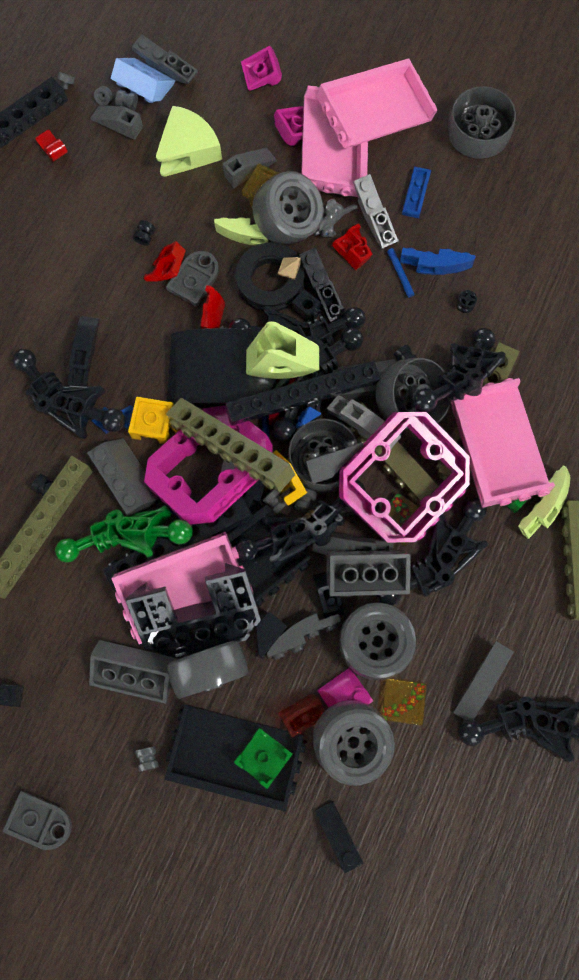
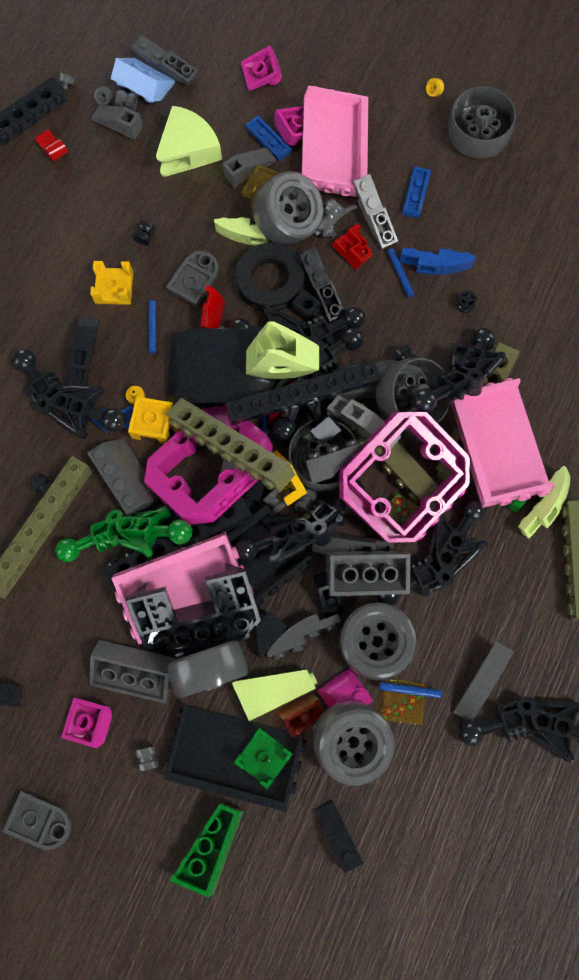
(87, 723): none -> dark pink slope
(112, 284): none -> yellow panel
(133, 392): none -> yellow tile
(152, 326): none -> blue bar
(167, 263): red slope -> none
(207, 857): none -> green wedge
(268, 138): none -> blue tile
(270, 692): none -> yellowish green slope
(289, 267): tan slope -> none
(306, 416): blue slope -> none
(324, 427): none -> brick
(376, 103): bright pink panel -> none
(410, 689): none -> blue bar
(434, 87): none -> yellow tile

